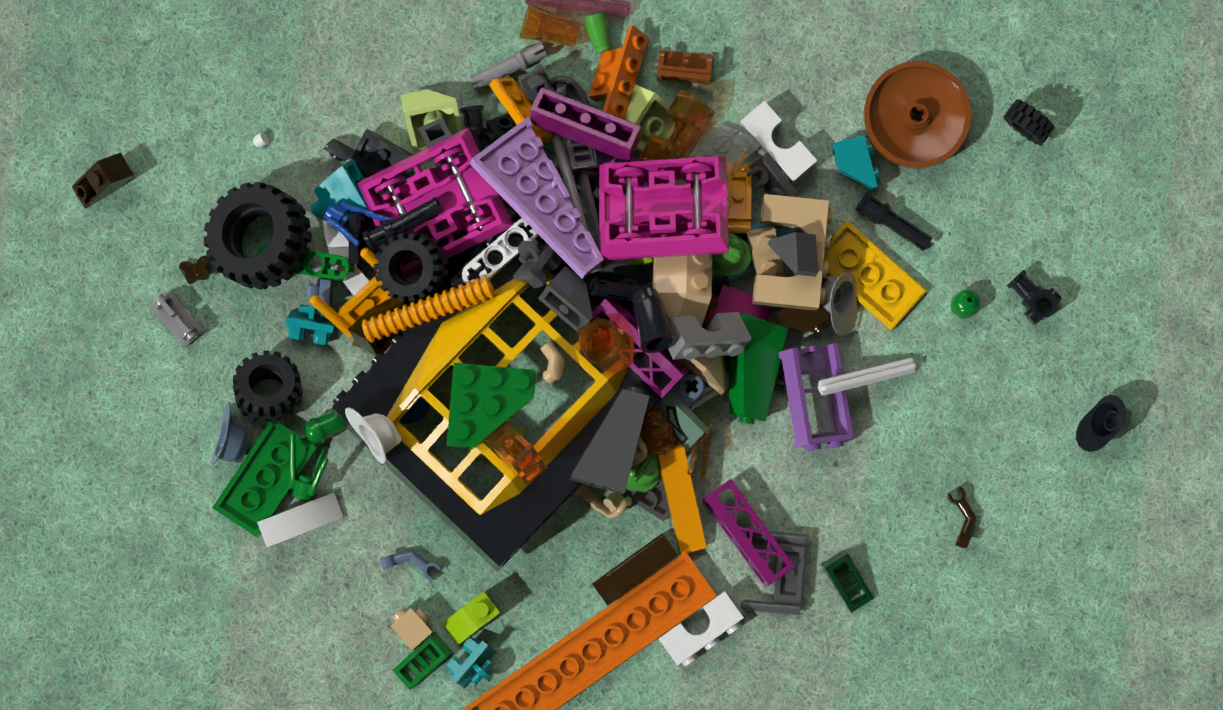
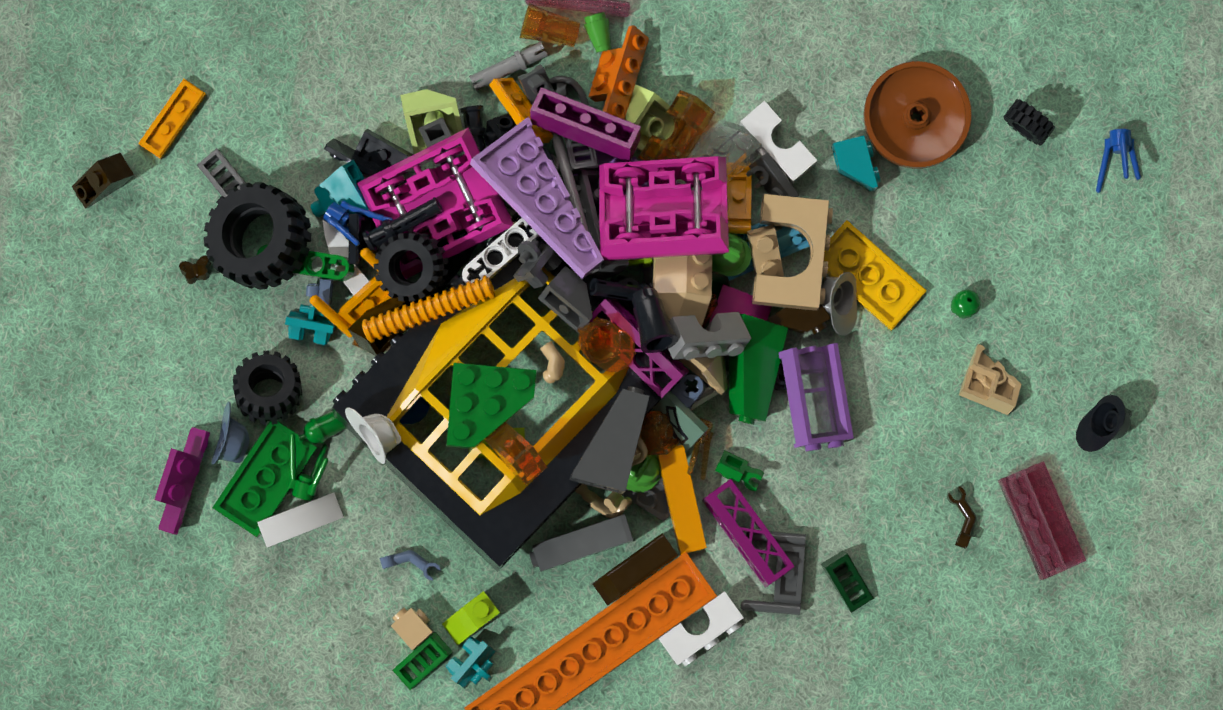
(172, 118): none -> light orange tile
(177, 318): light grey hinge -> none
(179, 479): none -> magenta bracket
(210, 160): none -> dark grey slope
(260, 140): white piece -> none
(581, 543): none -> dark grey slope
(684, 67): dark orange hinge -> none
(736, 468): none -> green plate
(797, 252): dark grey slope -> none
(866, 376): white axle -> none
(884, 215): black pin -> none
(990, 383): none -> tan slope
(1031, 294): black connector -> none
(1041, 520): none -> clear pink brick
(1121, 143): none -> blue plant

